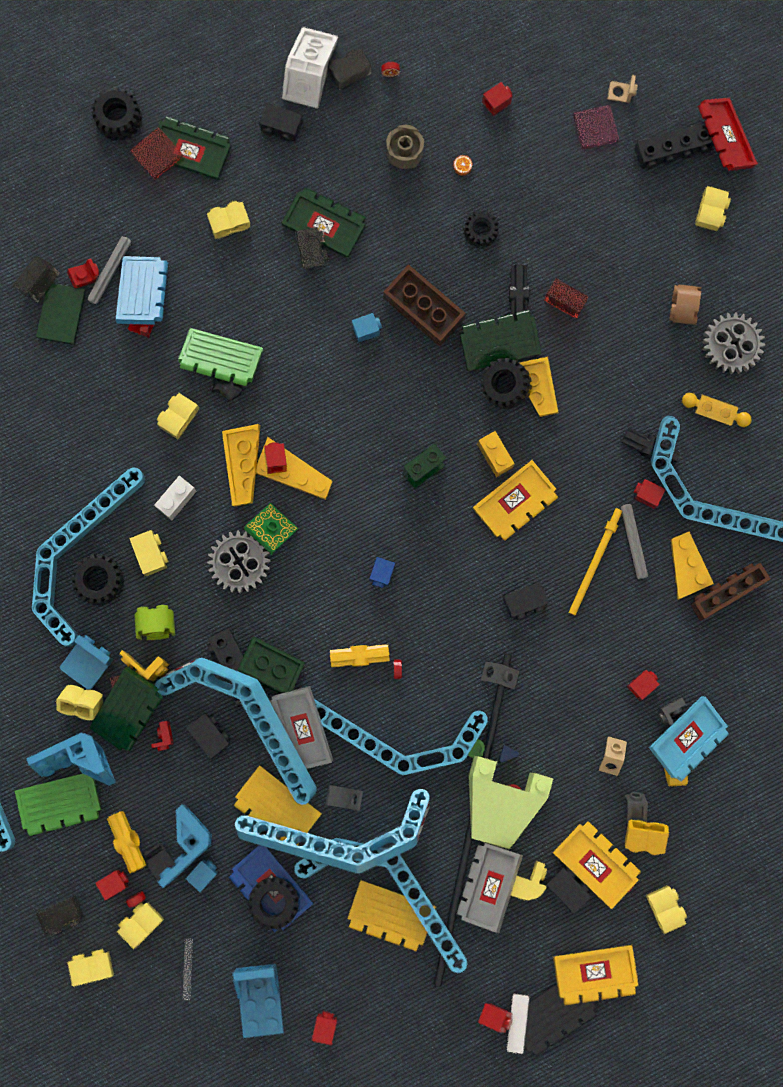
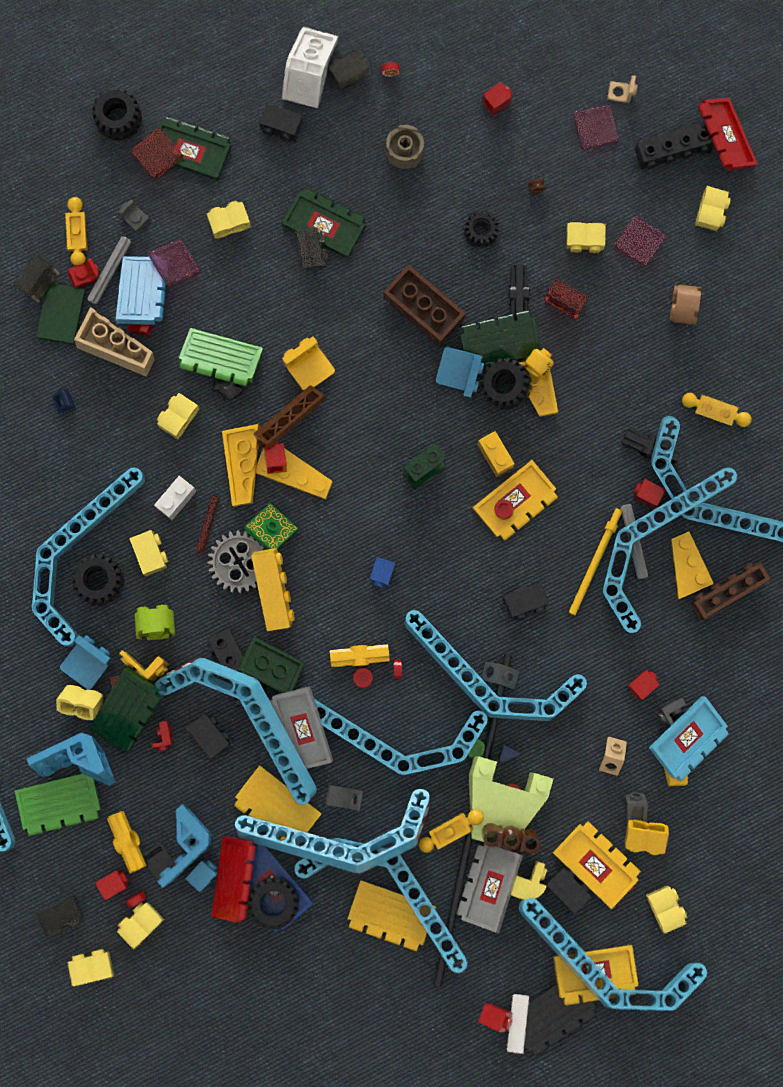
(63, 400): none -> dark blue slope
(76, 231): none -> yellow plate
(112, 344): none -> tan wedge
(133, 215): none -> dark grey bracket
(173, 262): none -> clear pink tile
(187, 969): clear bar -> none
(207, 523): none -> clear red bar
(232, 879): none -> red hinge
(259, 1000): dark azure bracket -> none
(272, 589): none -> yellow brick
(289, 416): none -> reddish brown fence
(308, 364): none -> yellow bracket
(324, 1028): red brick -> none
(363, 677): none -> red tile
(366, 327): dark azure brick -> none
(451, 831): none -> yellow plate
(459, 370): none -> dark azure bracket
(462, 165): orange tile -> none
(476, 682): none -> medium azure beam
(503, 833): none -> reddish brown piece
(504, 509): none -> red tile
(537, 186): none -> reddish brown bush
(539, 362): none -> yellow head
(585, 237): none -> light yellow brick
(594, 972): none -> medium azure beam
(640, 241): none -> clear pink tile
(653, 526): none -> medium azure beam
(717, 349): light grey gear -> none

